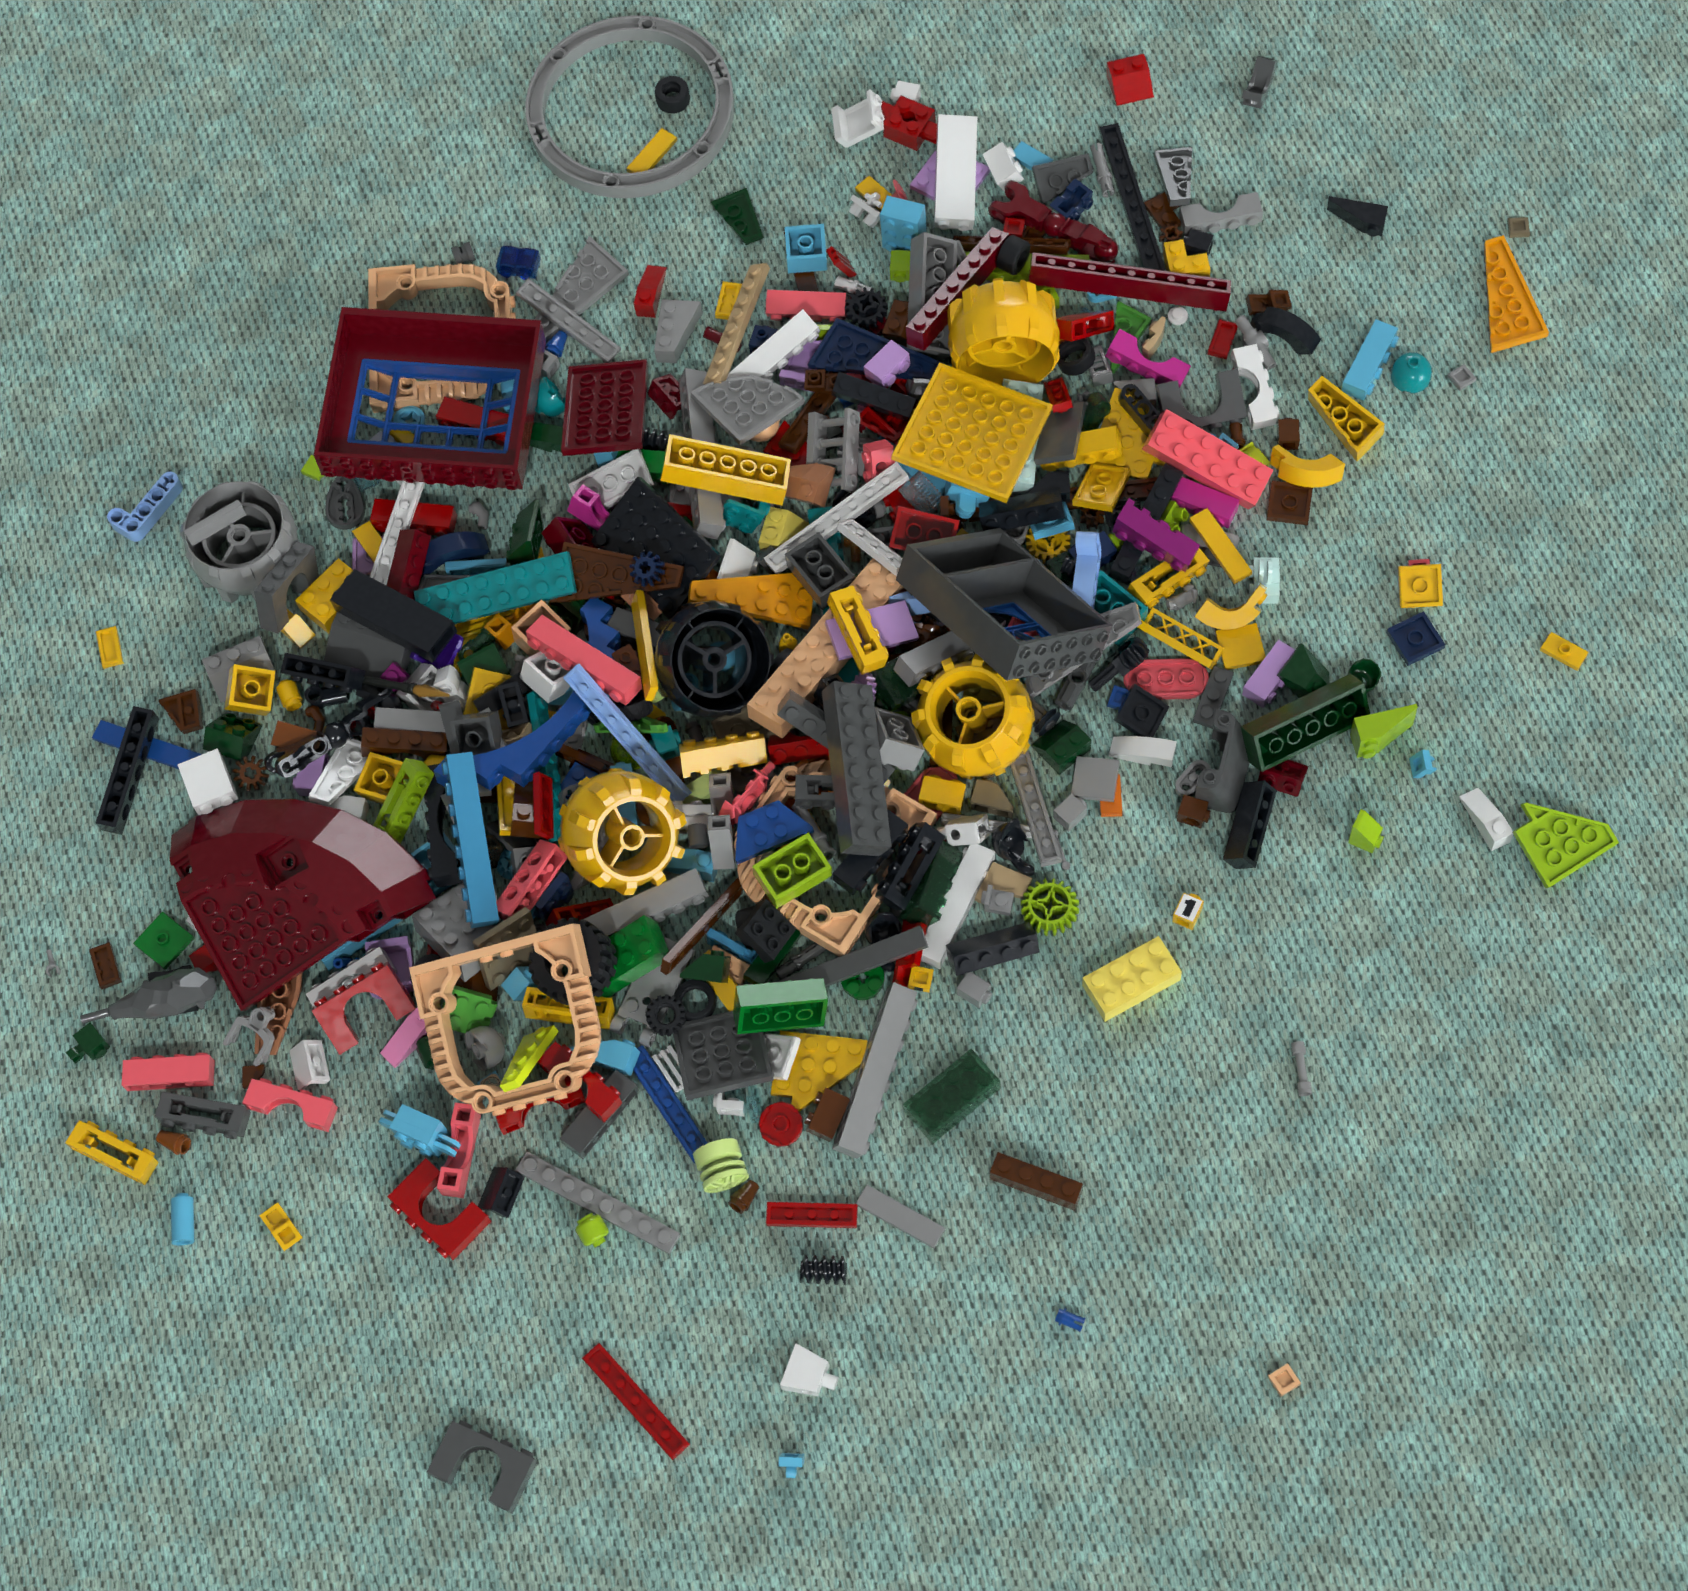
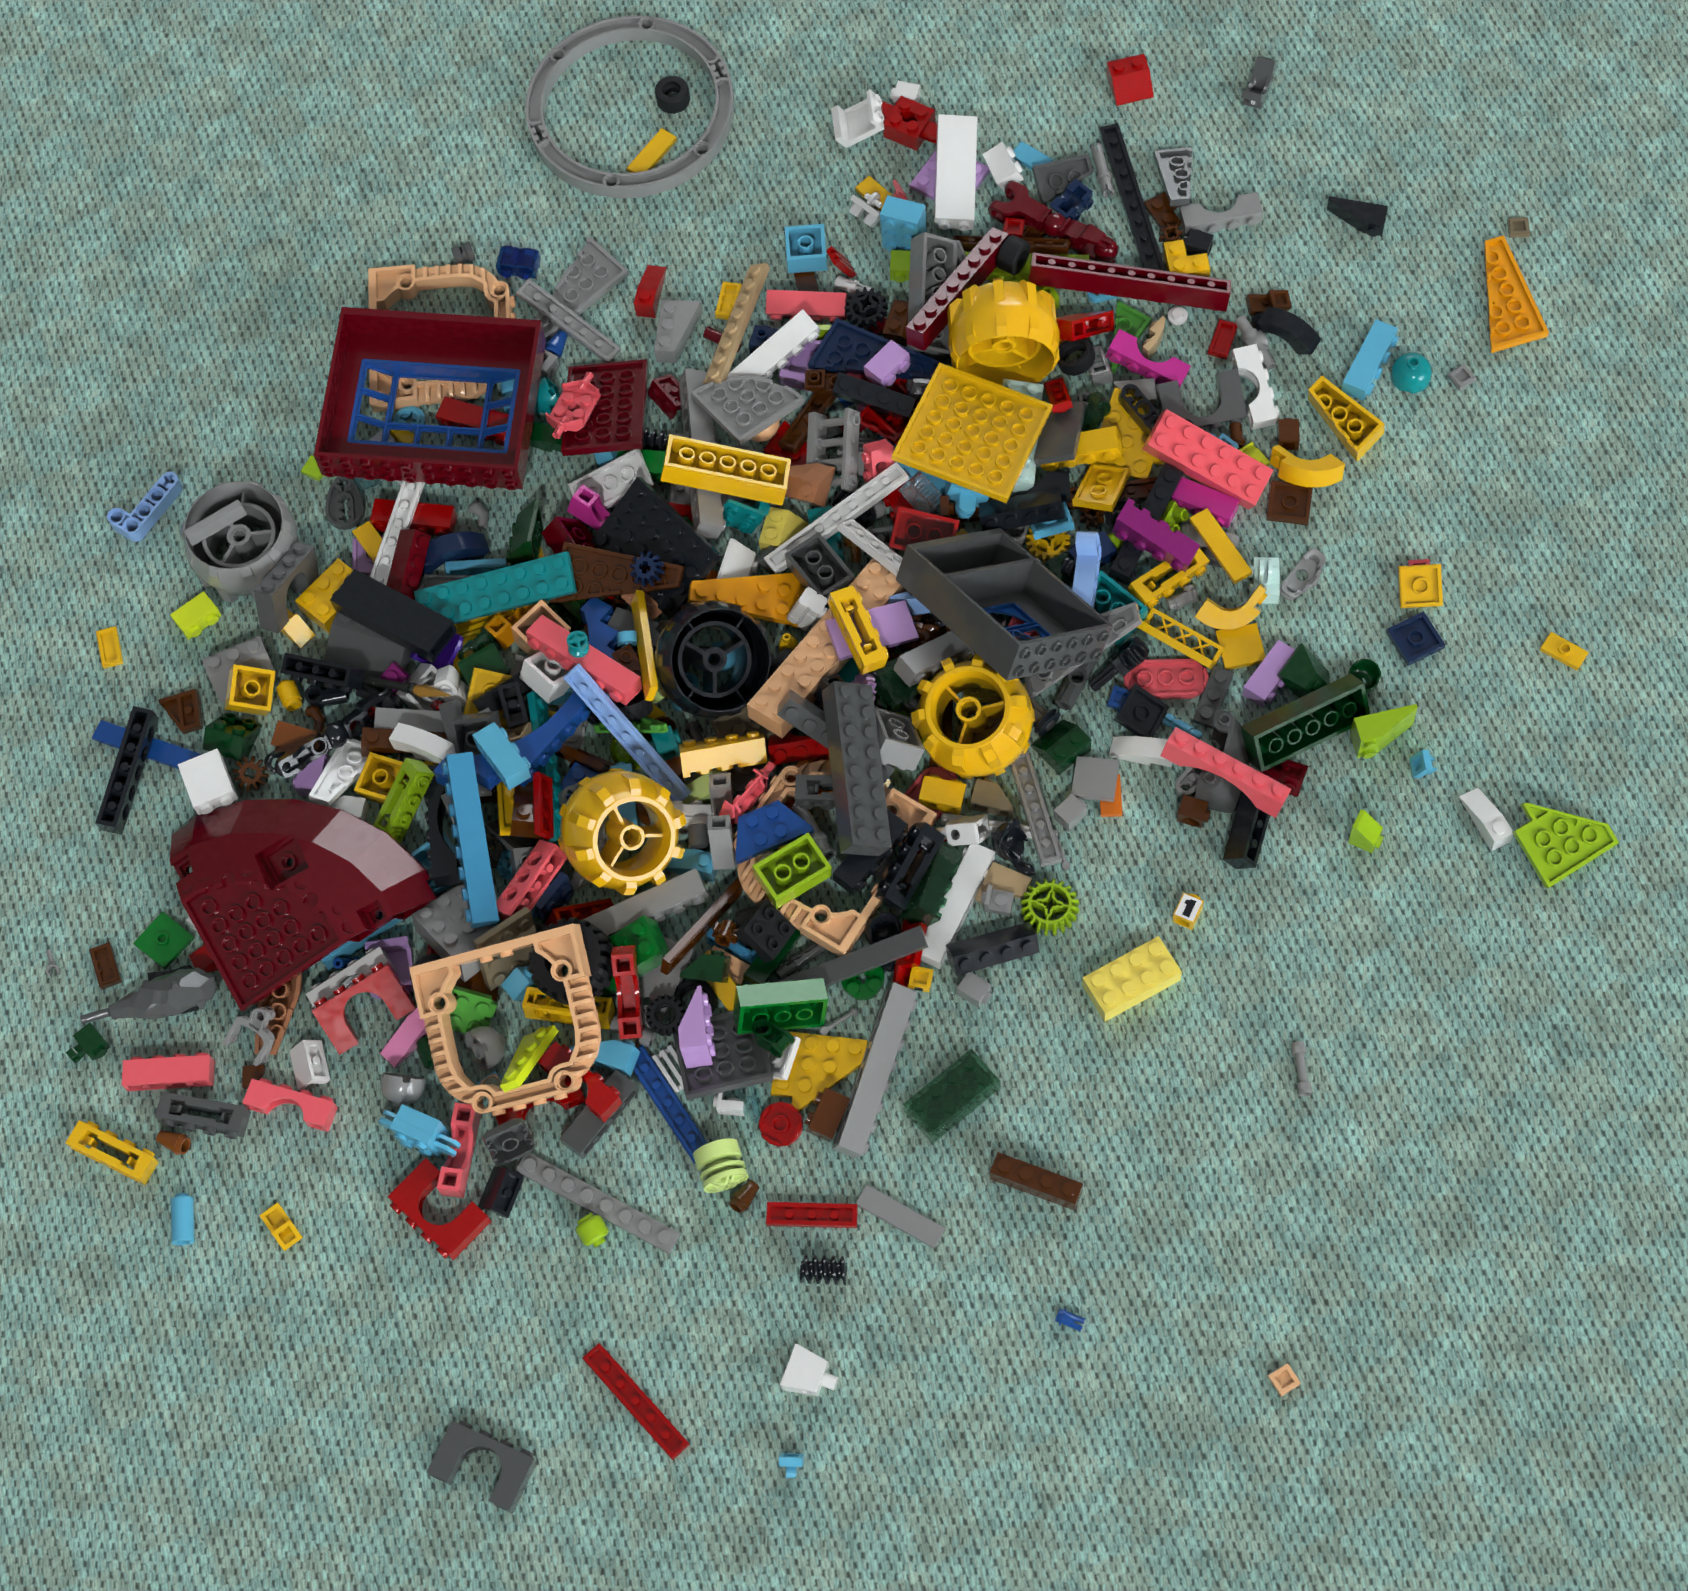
(196, 615): none -> neon yellow brick
(402, 1088): none -> light grey cylinder
(420, 743): none -> white slope
(502, 755): none -> medium azure brick
(509, 1141): none -> dark grey slope
(576, 395): none -> coral plate
(581, 640): none -> teal wheel
(625, 638): none -> medium azure beam
(628, 992): none -> red arch
(697, 1031): none -> lavender slope
(725, 933): none -> reddish brown gear
(740, 215): dark green wing -> none
(771, 1037): none -> dark green piece
(808, 609): none -> white brick
(824, 1030): none -> light grey hinge
(1169, 720): none -> medium azure axle
(1191, 752): none -> coral arch
(1310, 563): none -> light grey piece

